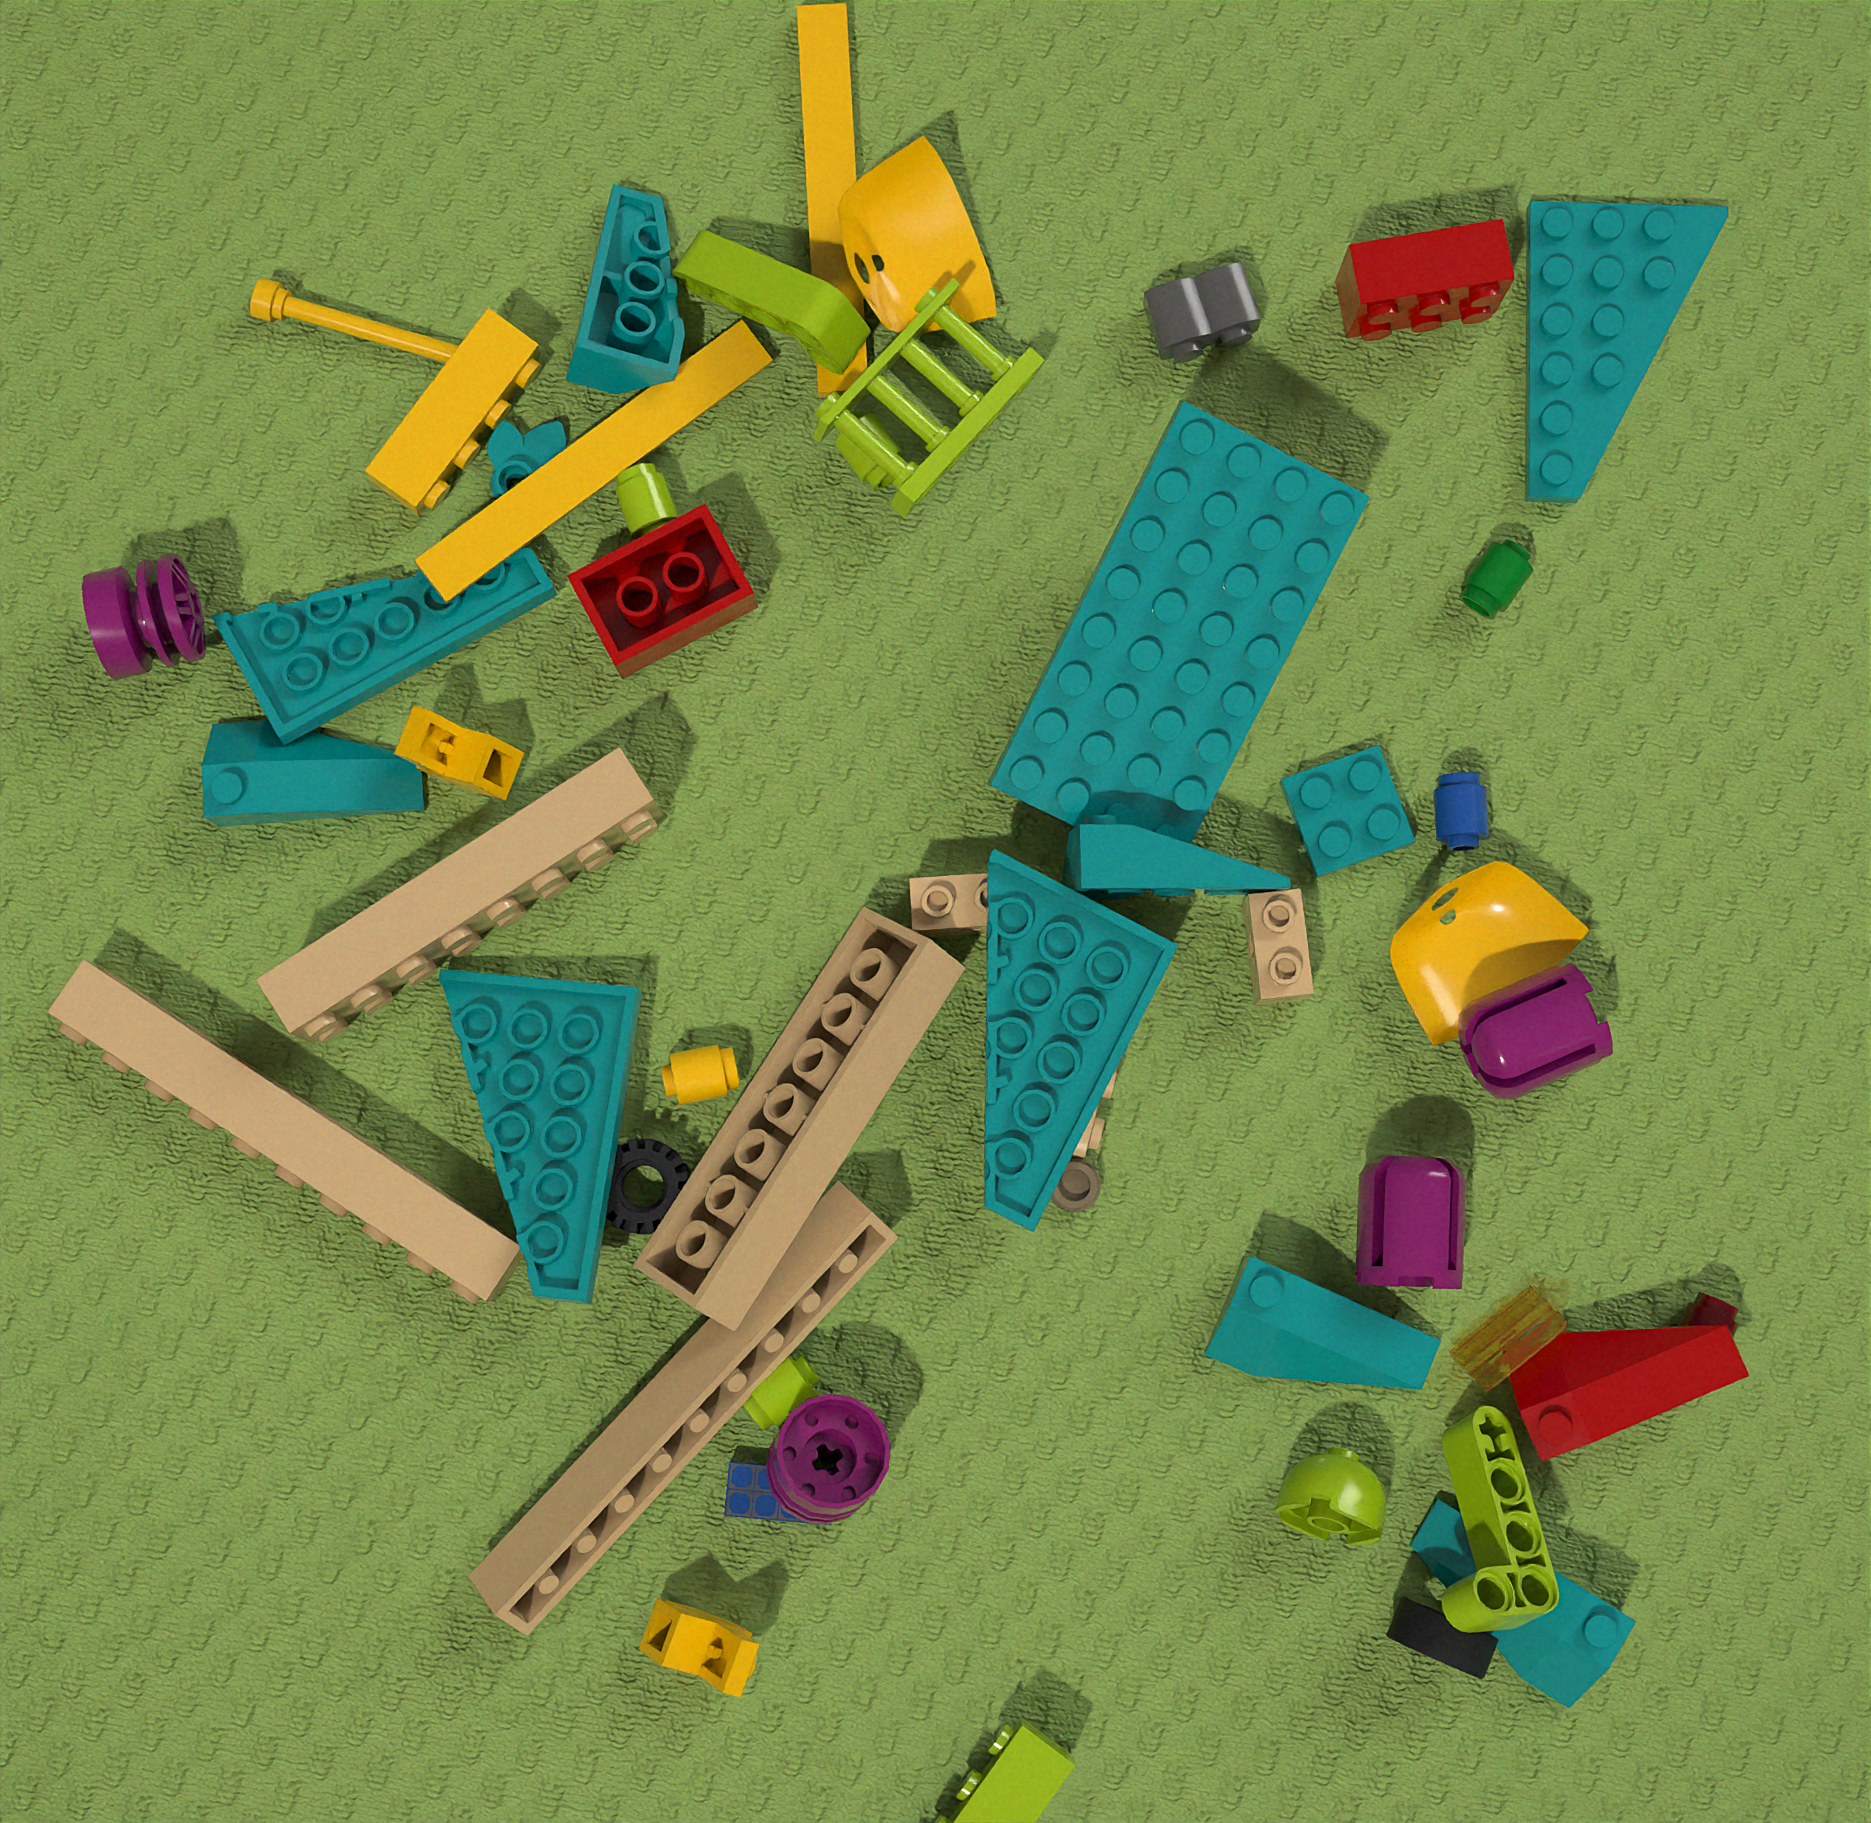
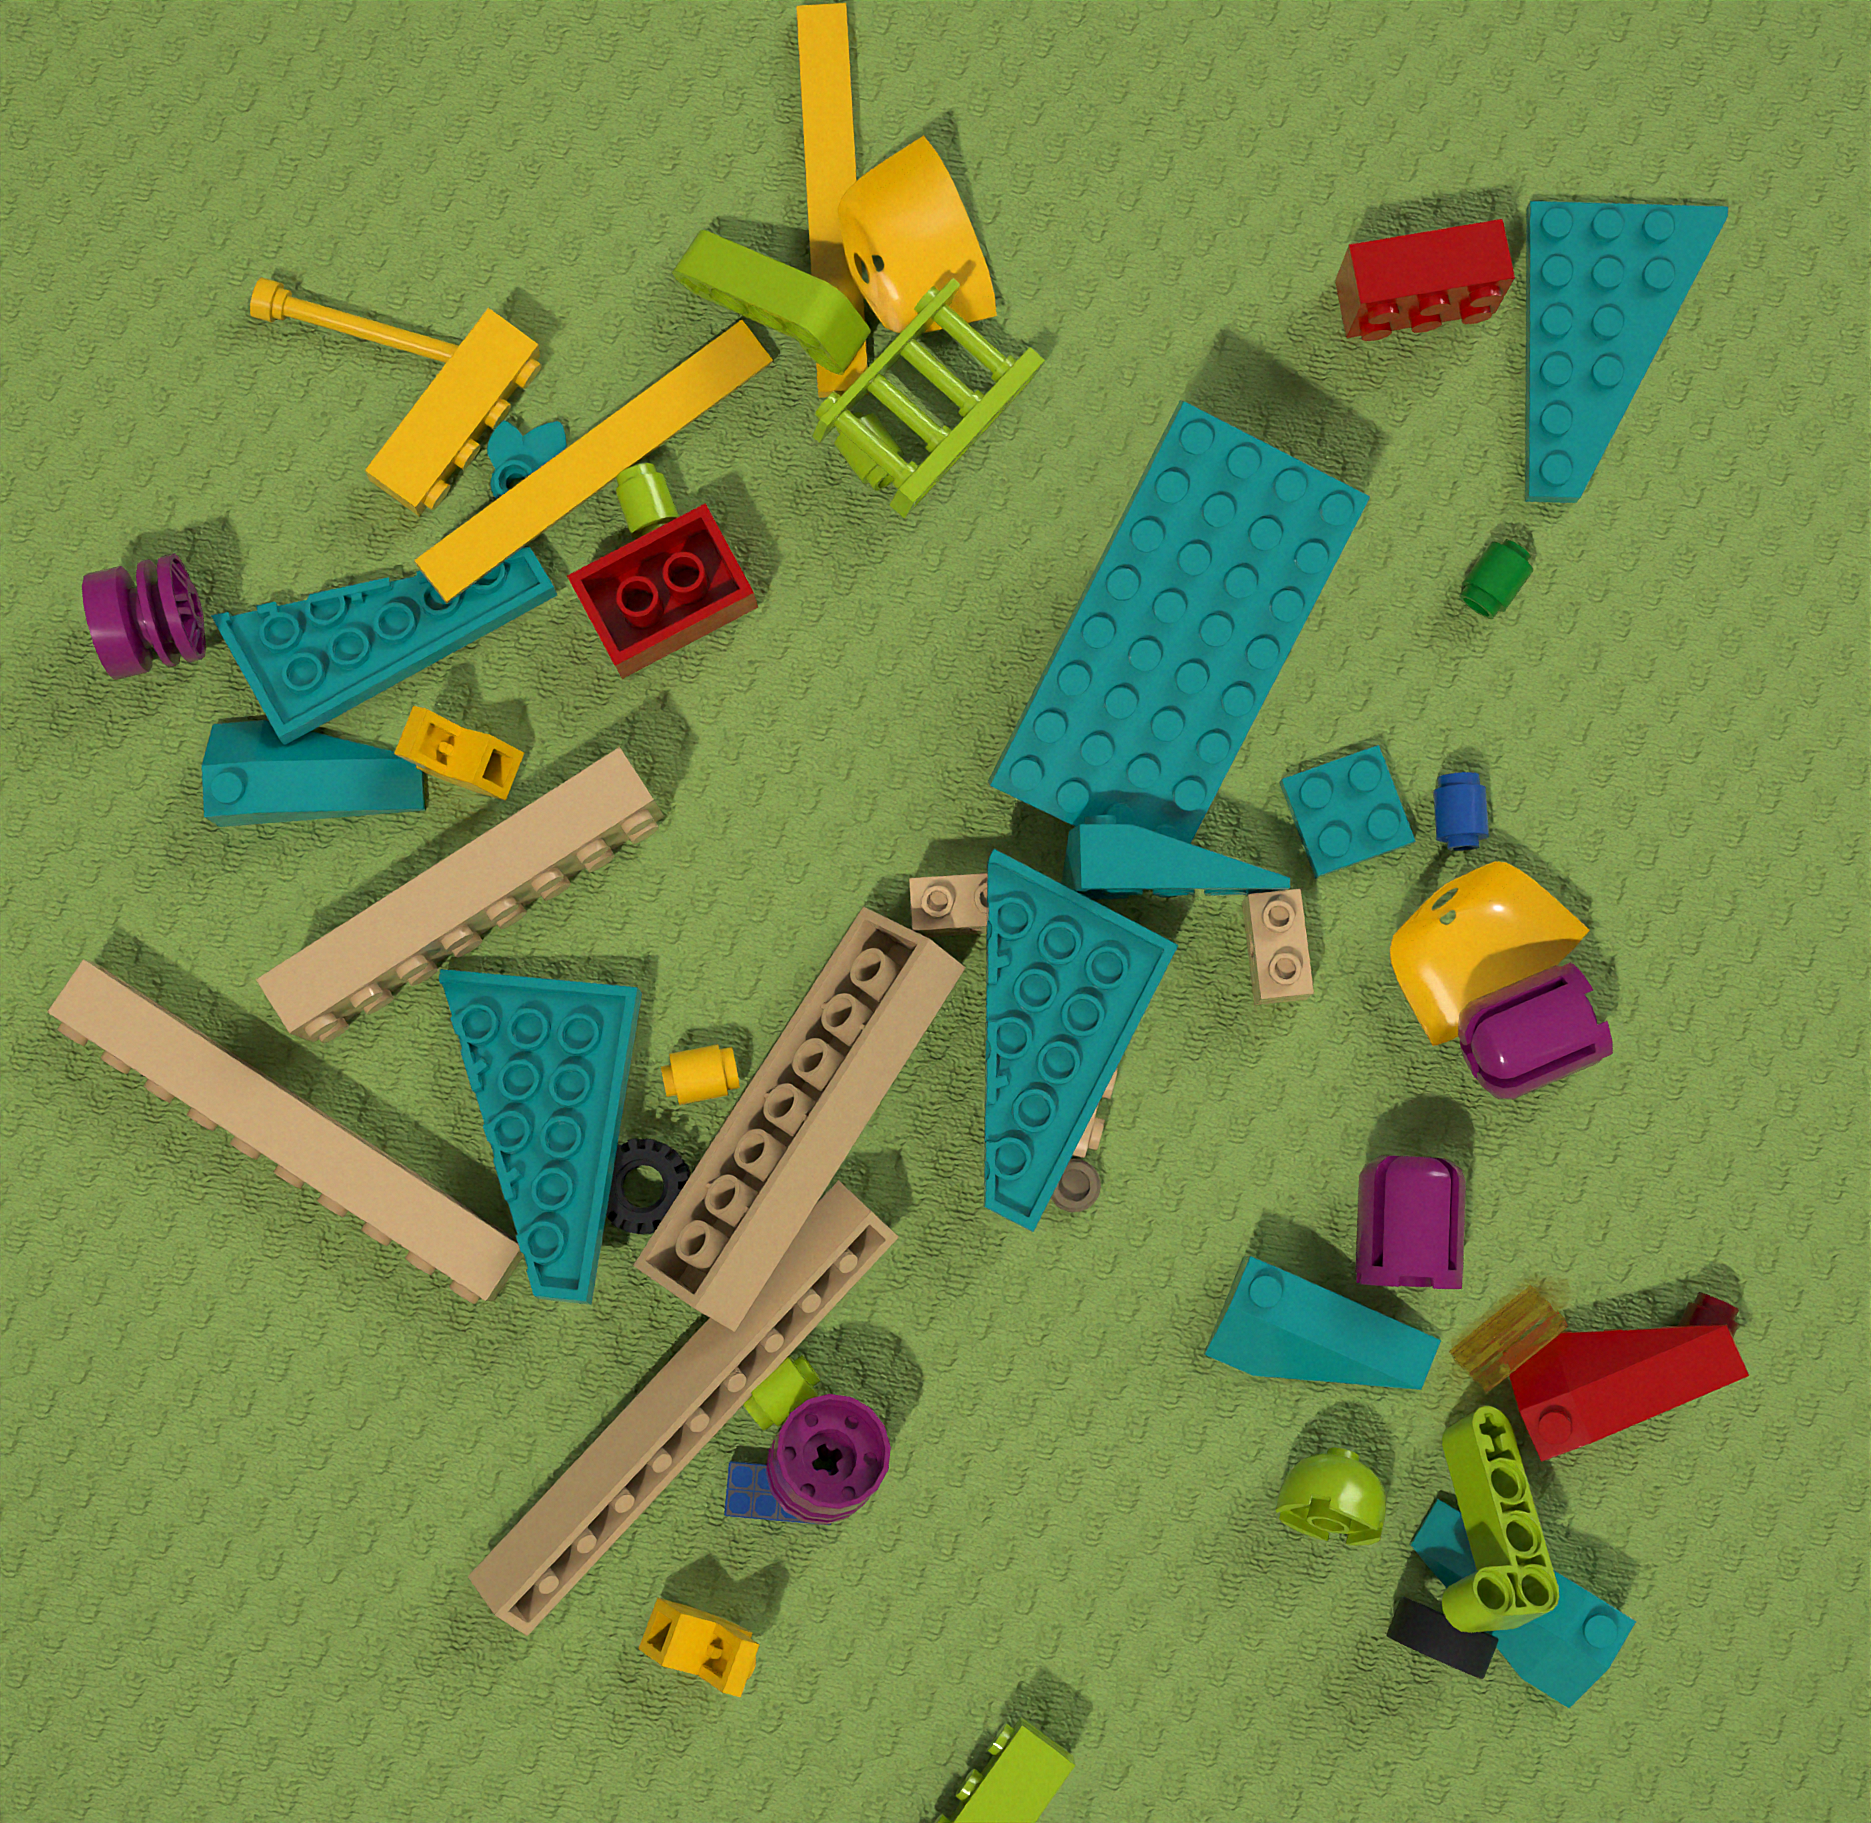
(630, 310): teal wedge -> none
(1202, 312): dark grey brick -> none

